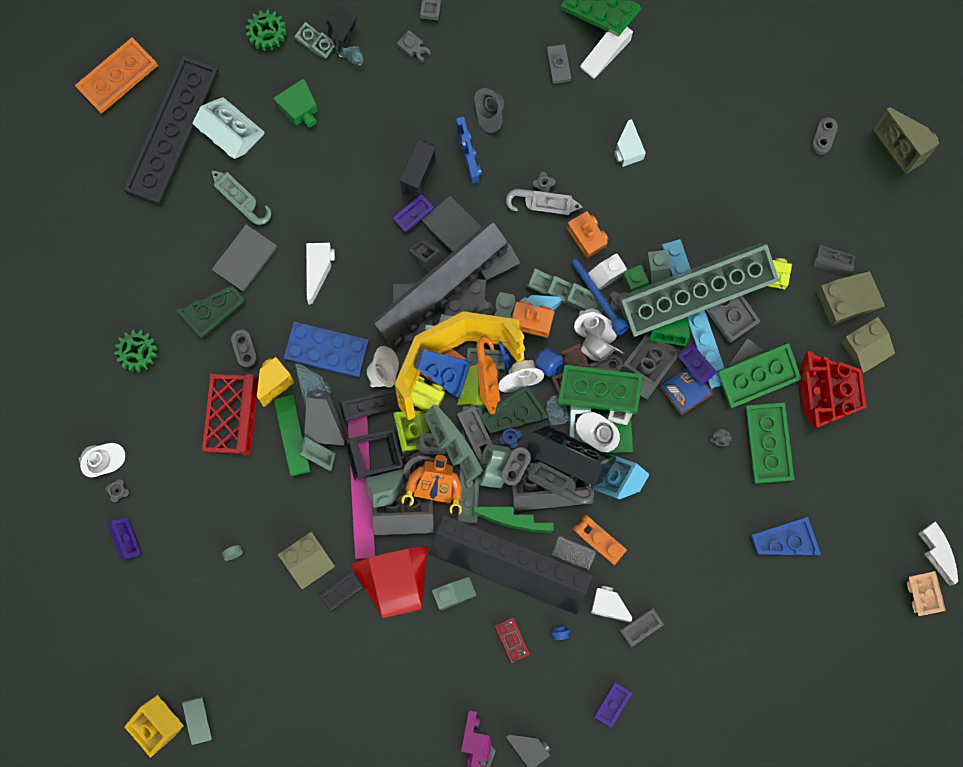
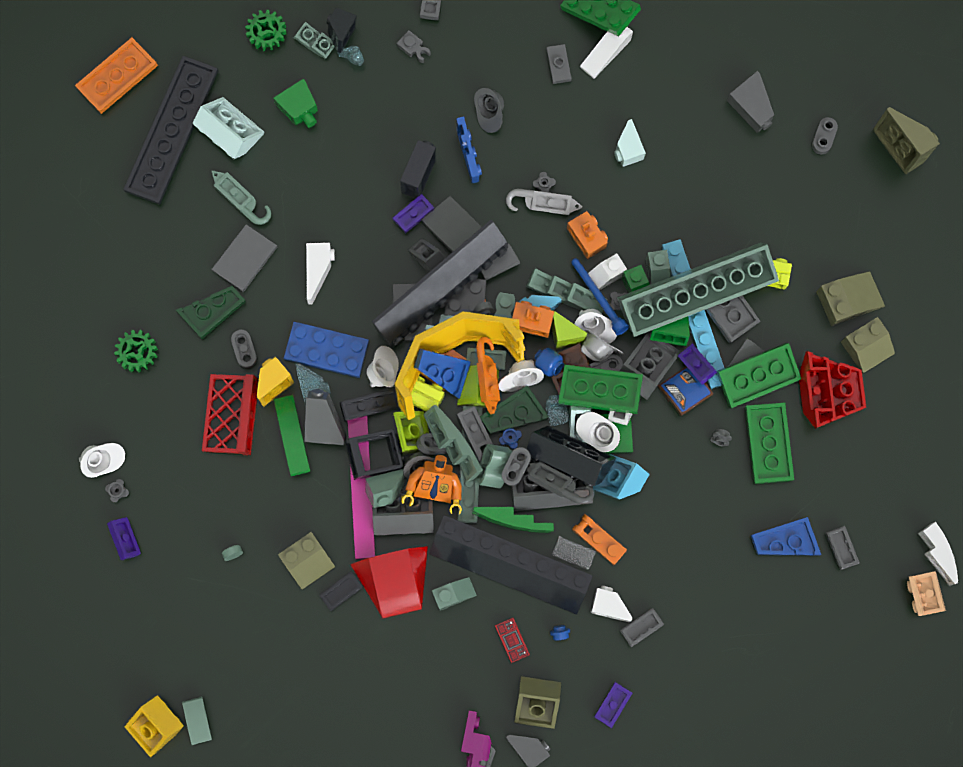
(317, 453): sand green tile -> none
(505, 357): blue piece -> none
(538, 702): none -> olive slope
(566, 333): none -> lime slope
(752, 103): none -> dark grey slope
(834, 261): dark grey slope -> none
(842, 548): none -> dark grey plate

